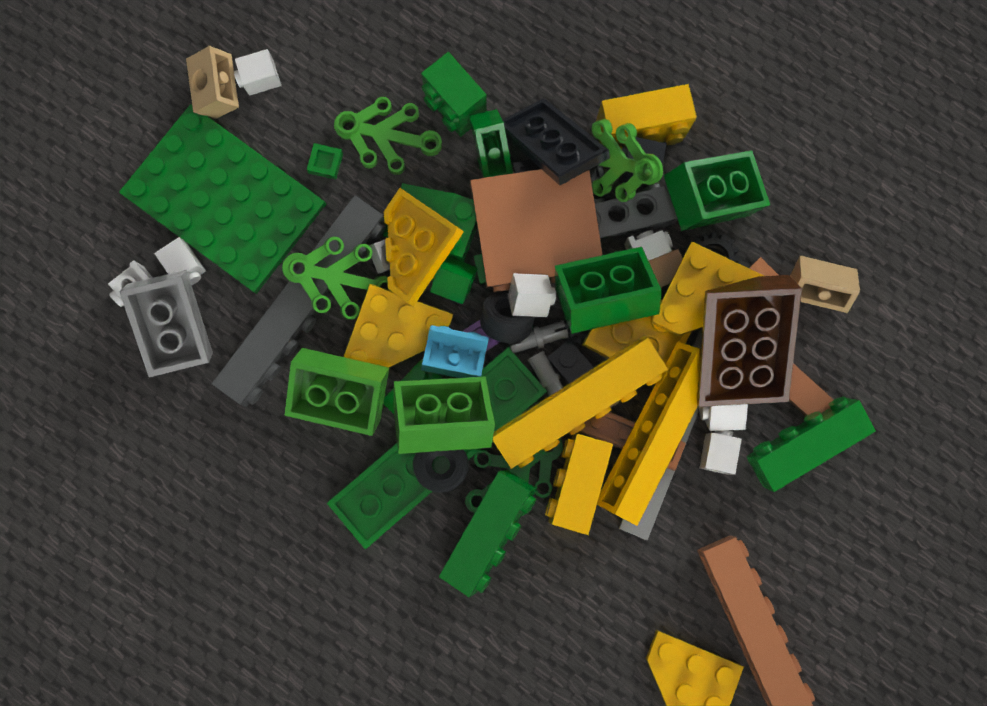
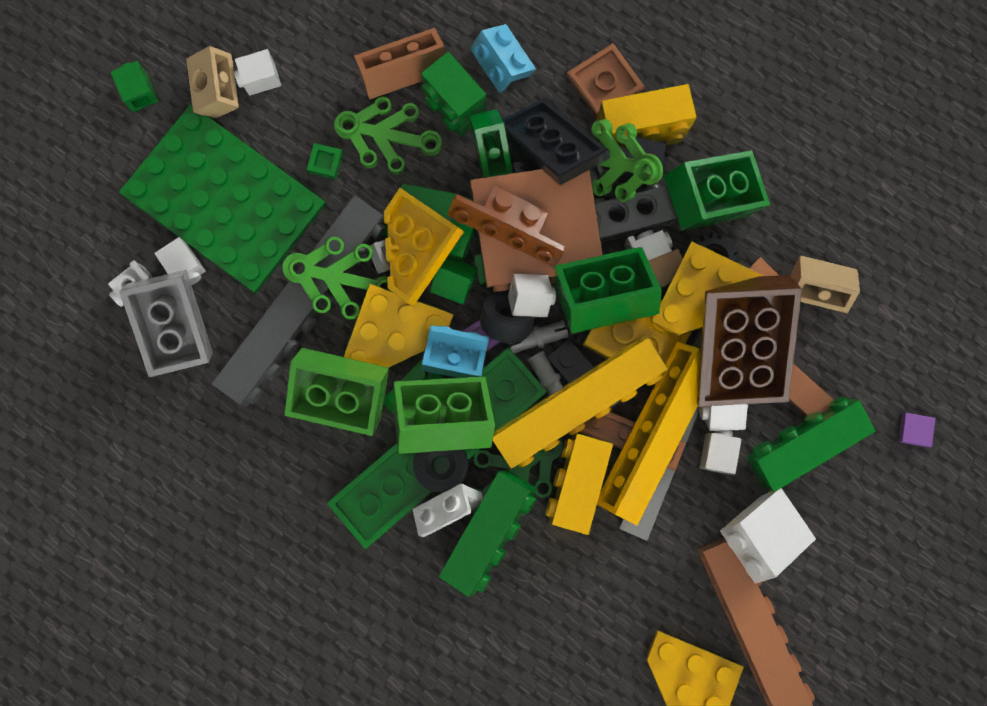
(134, 86): none -> green brick
(398, 62): none -> nougat brick
(446, 509): none -> white bracket
(501, 56): none -> medium azure bracket
(510, 222): none -> dark orange bracket
(604, 78): none -> nougat tile
(768, 536): none -> white brick
(916, 430): none -> medium lavender tile

